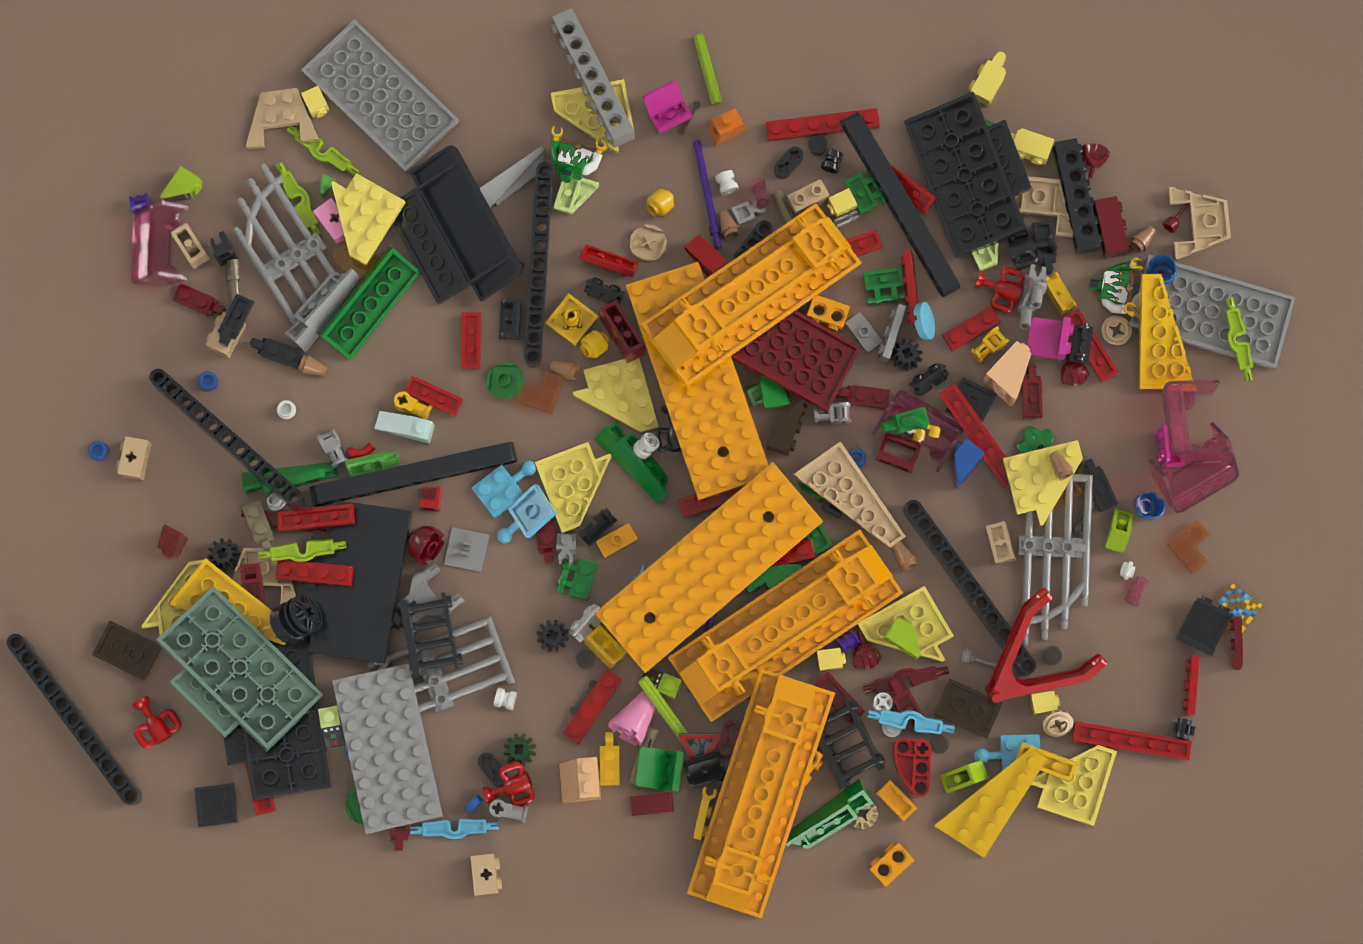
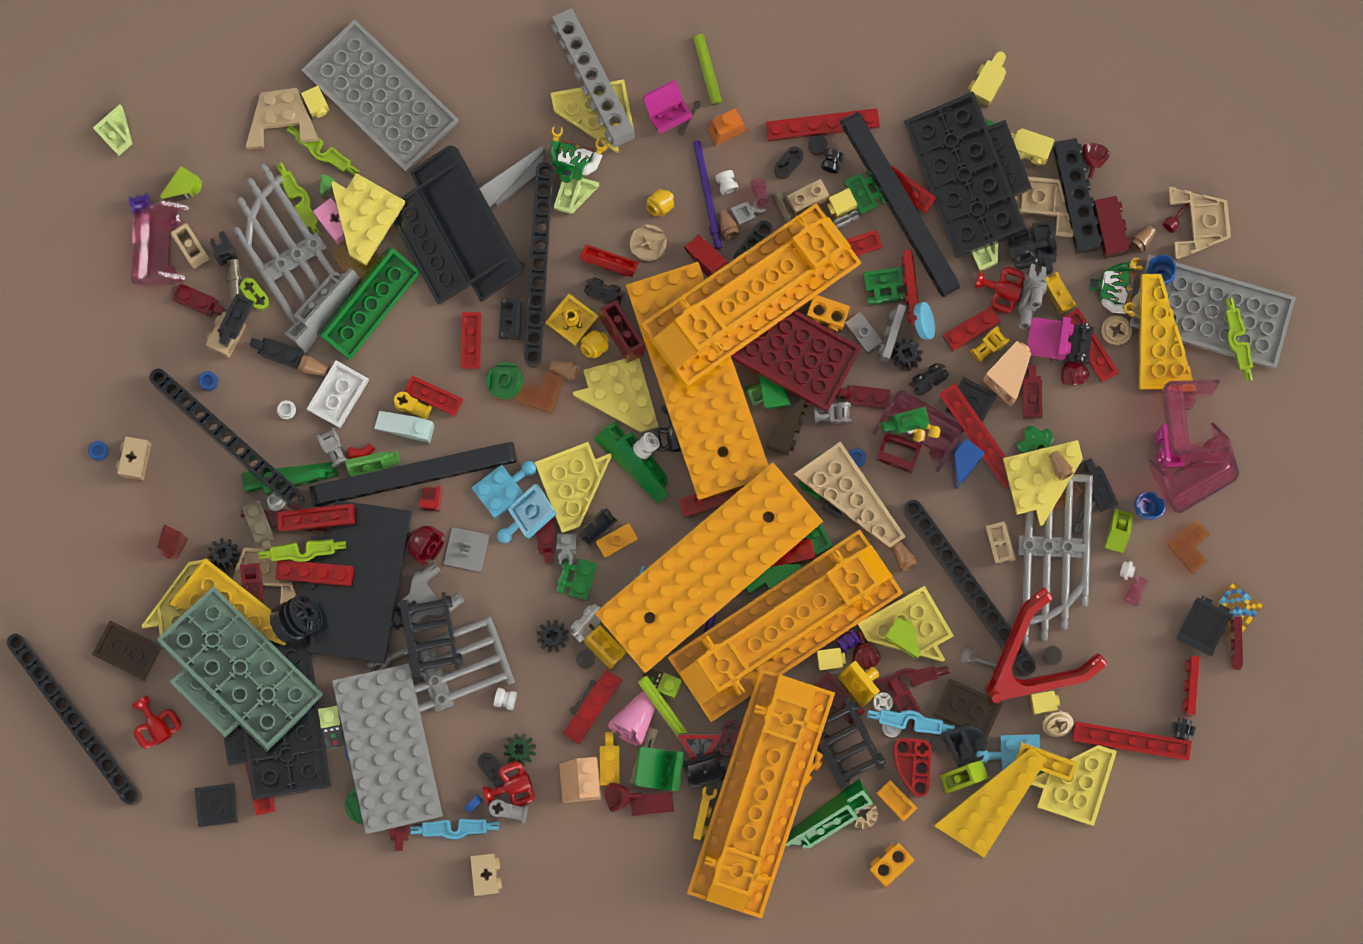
(115, 130): none -> yellowish green wing
(258, 291): none -> lime beam
(337, 394): none -> white plate
(618, 796): none -> dark red piece
(859, 683): none -> yellow tile
(965, 742): none -> black slope

